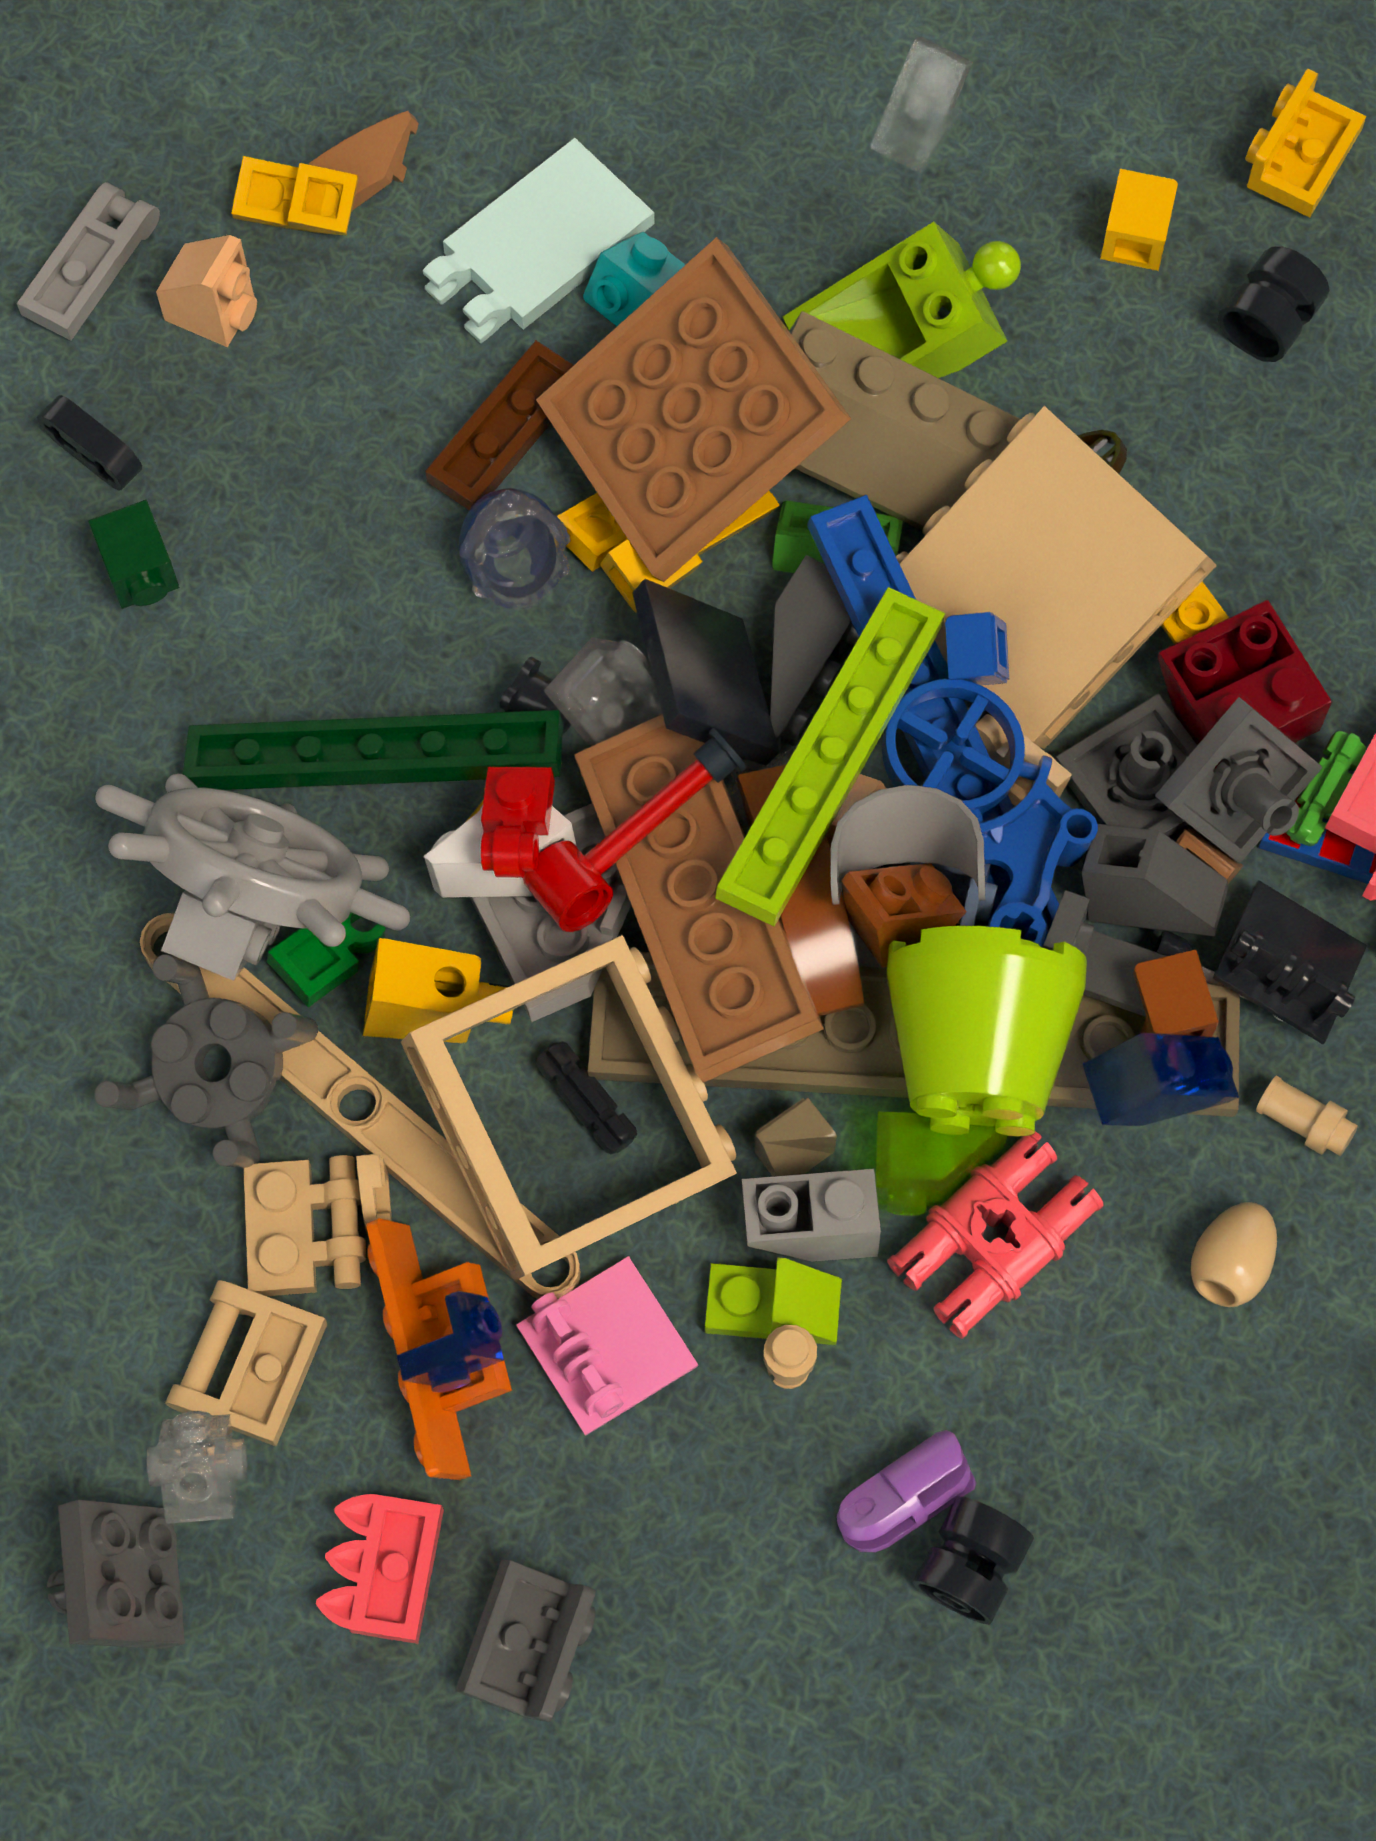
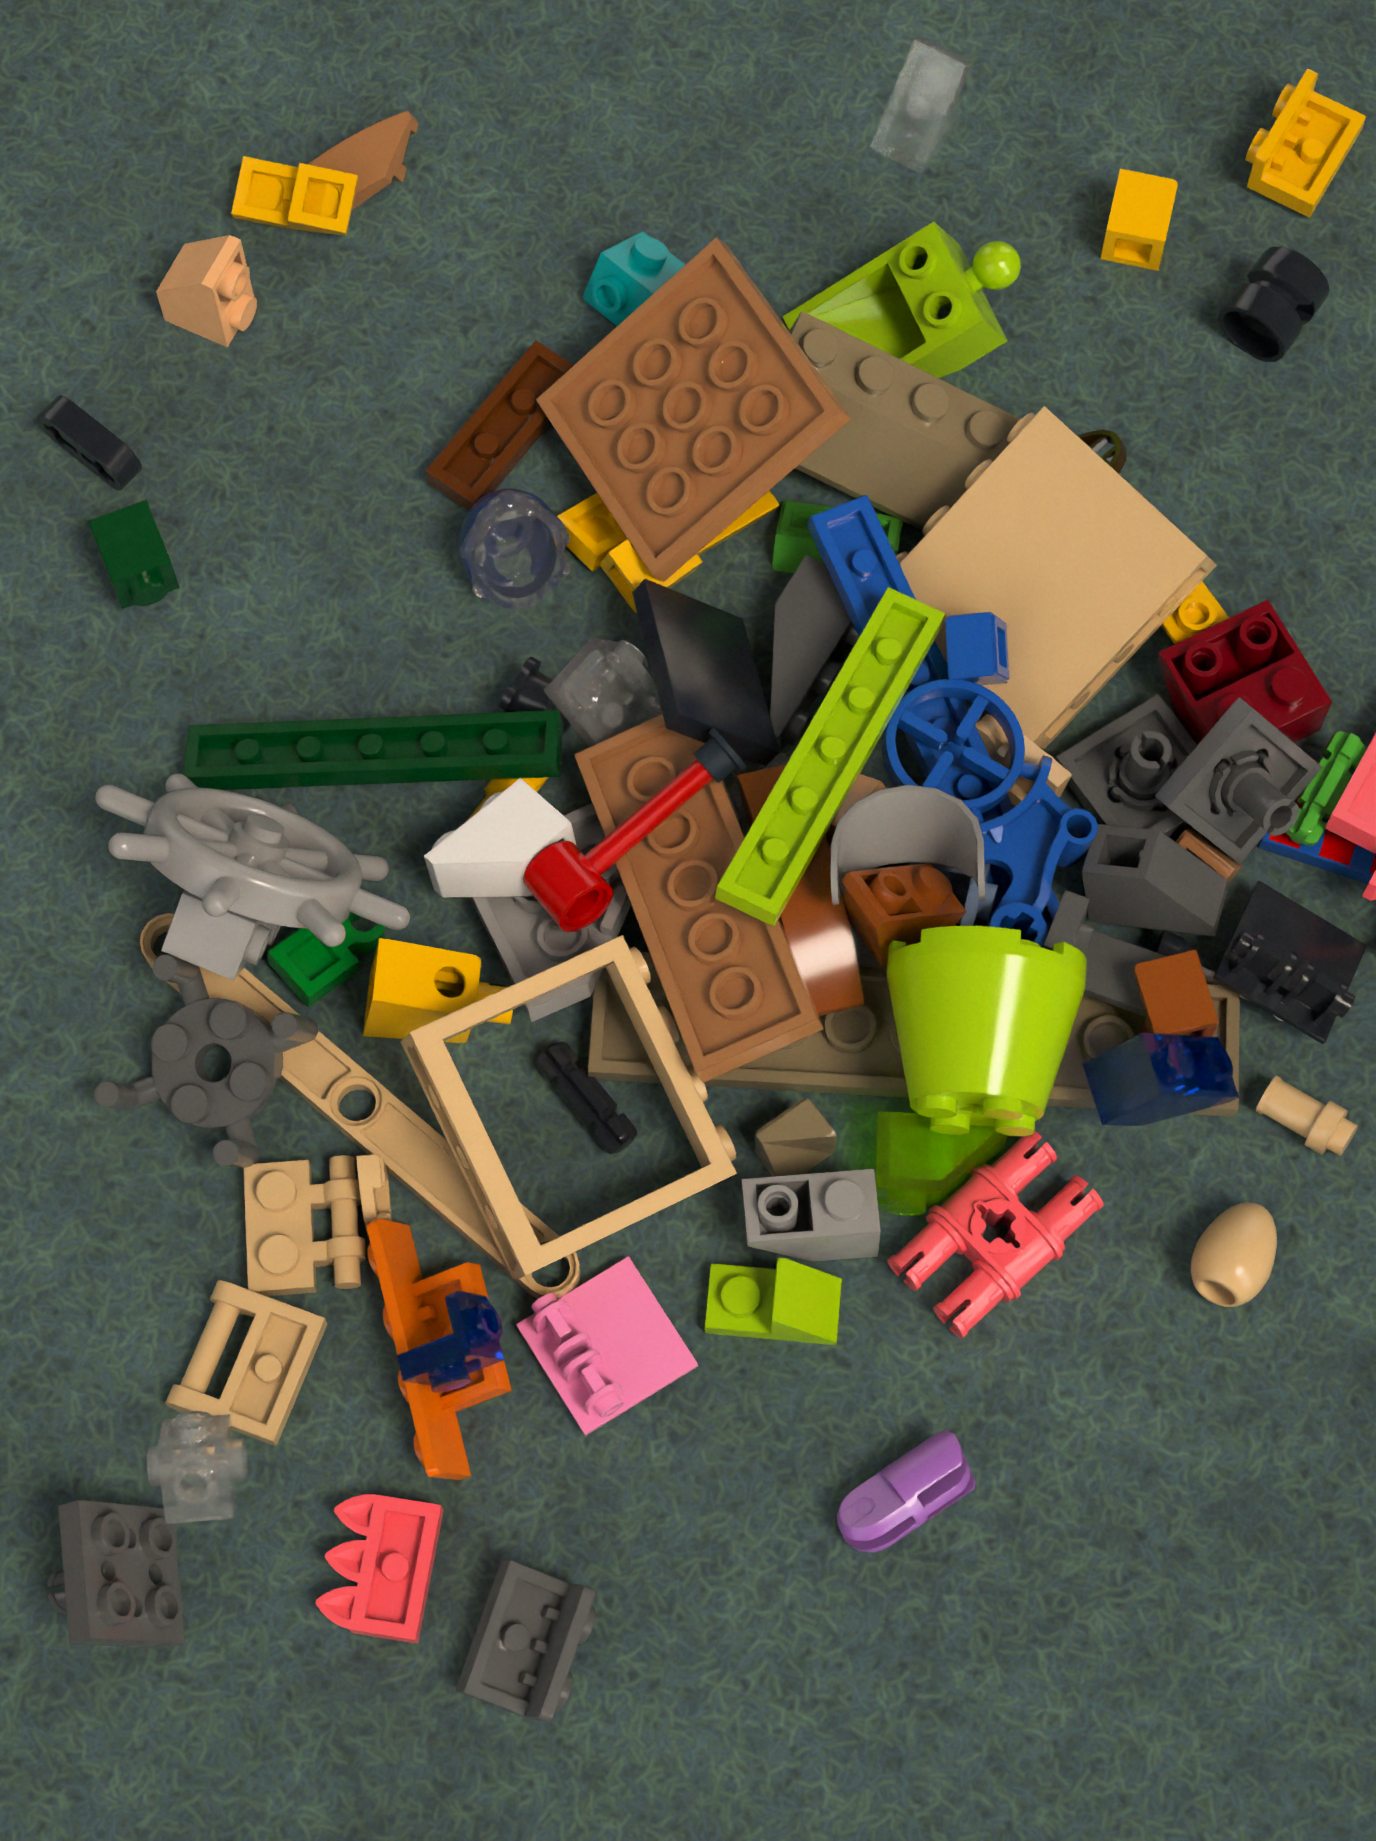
(87, 260): light grey plate -> none
(512, 817): red plate -> none
(537, 240): light aqua tile -> none
(790, 1355): tan animal -> none
(984, 1538): black wheel -> none

